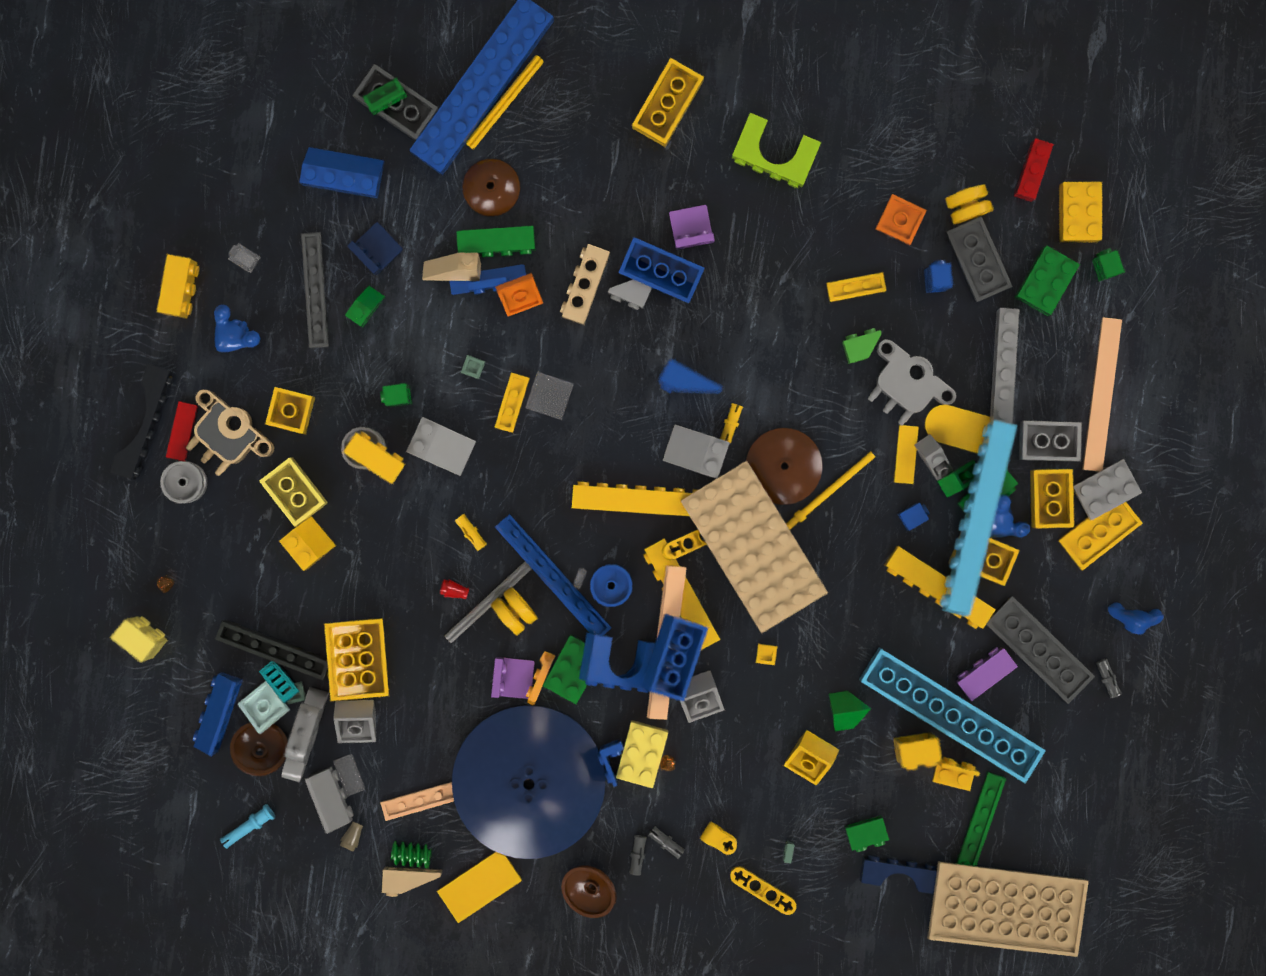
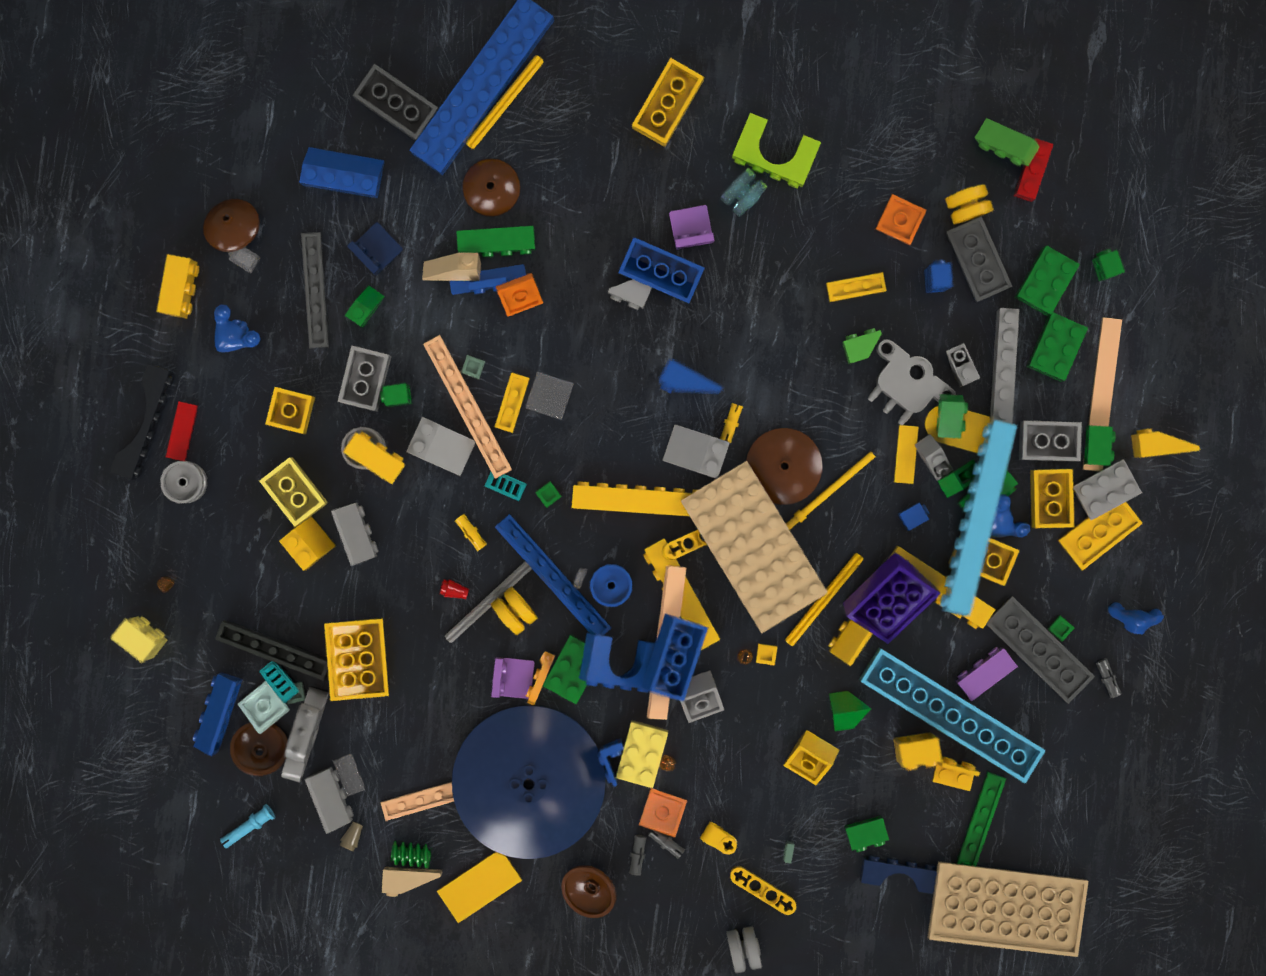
(220, 439): tan piece -> none
(234, 232): none -> reddish brown dish
(355, 533): none -> light grey slope
(355, 721): light grey slope -> none
(364, 378): none -> light grey brick
(384, 96): green hinge -> none
(467, 406): none -> light nougat tile
(520, 491): none -> teal slope
(548, 494): none -> green tile
(580, 314): tan brick -> none
(662, 812): none -> orange tile
(740, 656): none -> clear orange hinge
(744, 949): none -> light grey wheel
(746, 194): none -> clear light blue wheel
(820, 604): none -> yellow axle
(849, 641): none -> yellow slope
(890, 598): none -> dark purple slope
(950, 416): none -> green brick
(962, 365): none -> light grey slope
(1006, 143): none -> bright green brick
(1057, 347): none -> green brick
(1060, 628): none -> green tile
(1080, 212): yellow brick -> none
(1099, 445): none -> green brick
(1151, 443): none -> yellow slope

